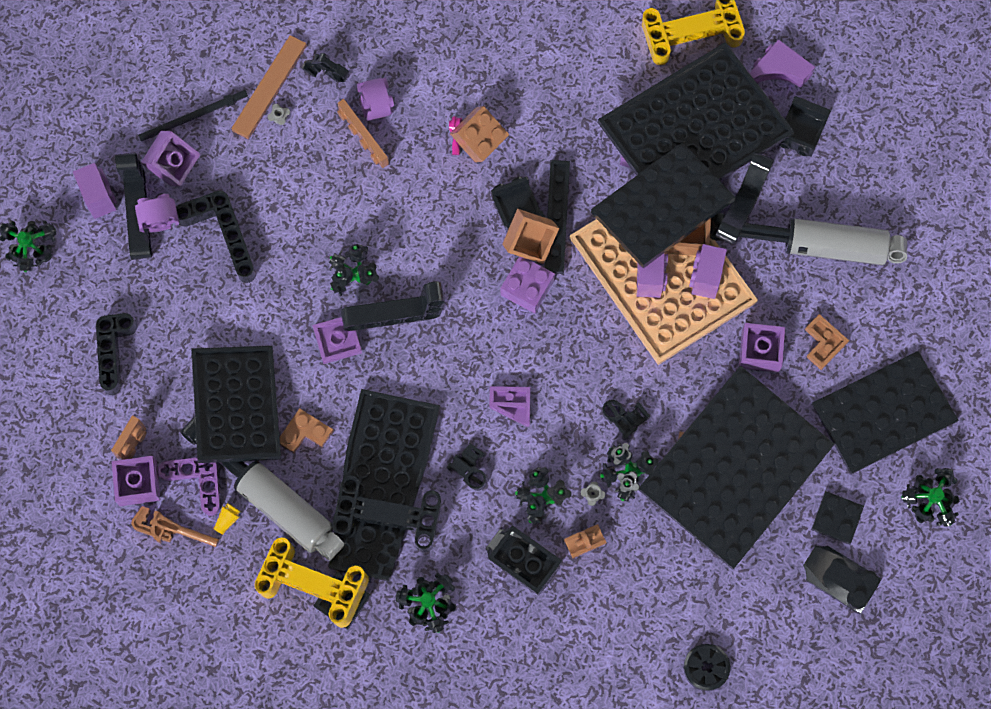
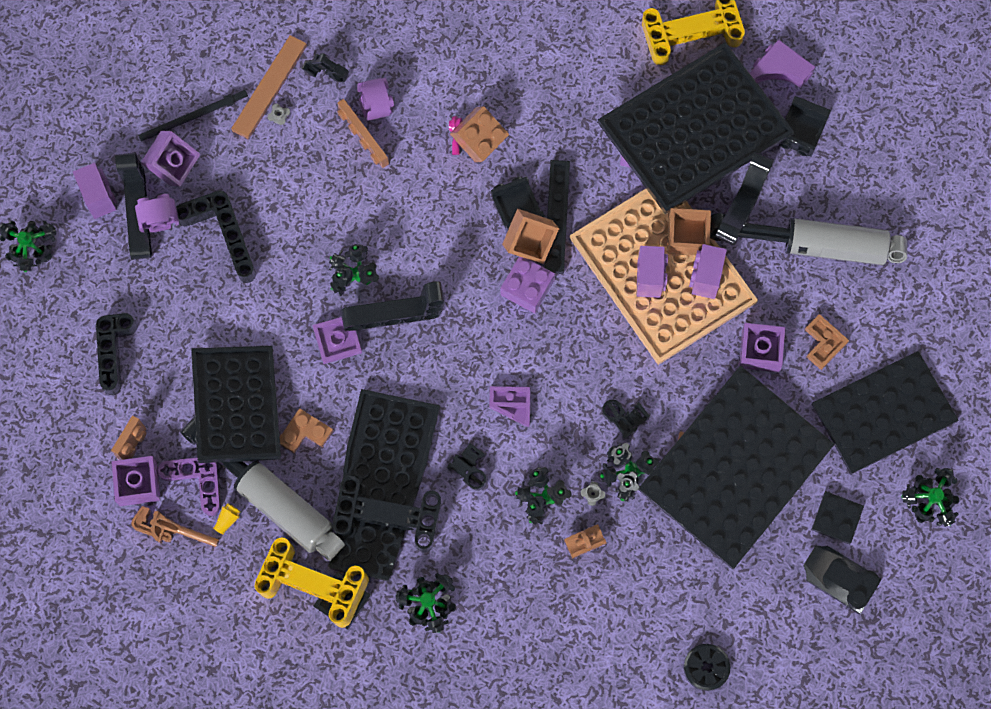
(523, 559): black slope -> none
(662, 205): black plate -> none

